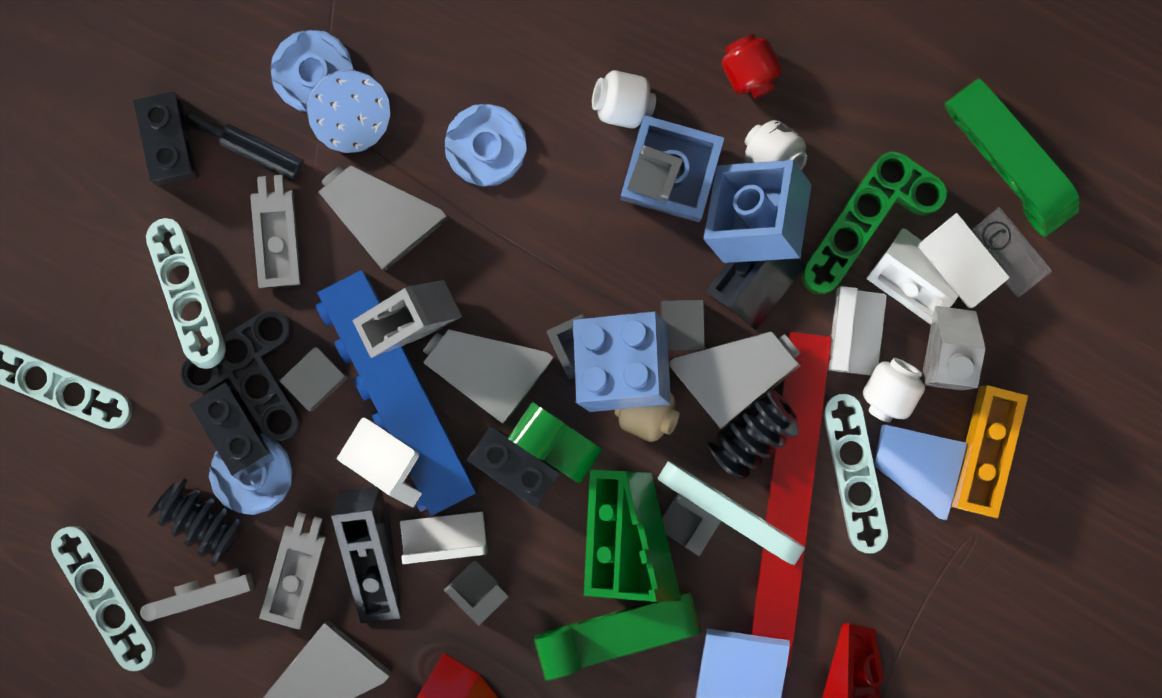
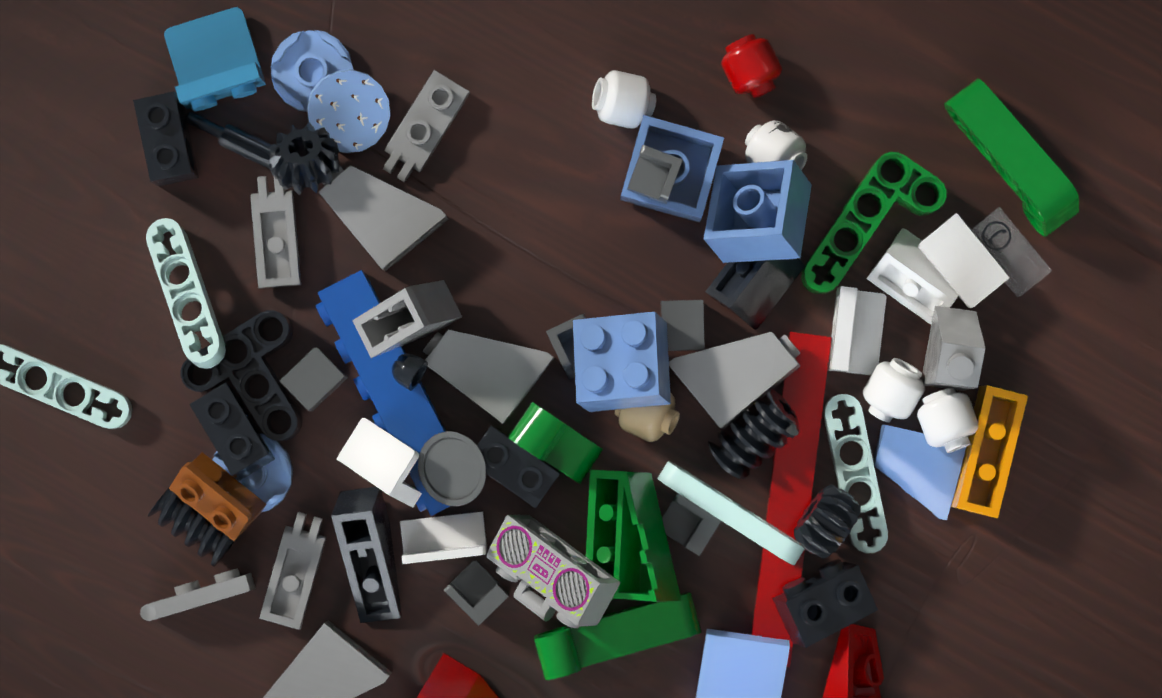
(97, 601): light aqua beam -> none
(214, 59): none -> dark azure bracket
(217, 496): none -> dark orange bracket
(304, 158): none -> black gear
(409, 370): none -> black hinge
(425, 125): none -> light grey hinge
(452, 468): none -> dark grey piece
(485, 145): light blue tile -> none
(553, 568): none -> light grey piece
(824, 603): none -> black brick
(827, 521): none -> black gear
(948, 419): none -> white head

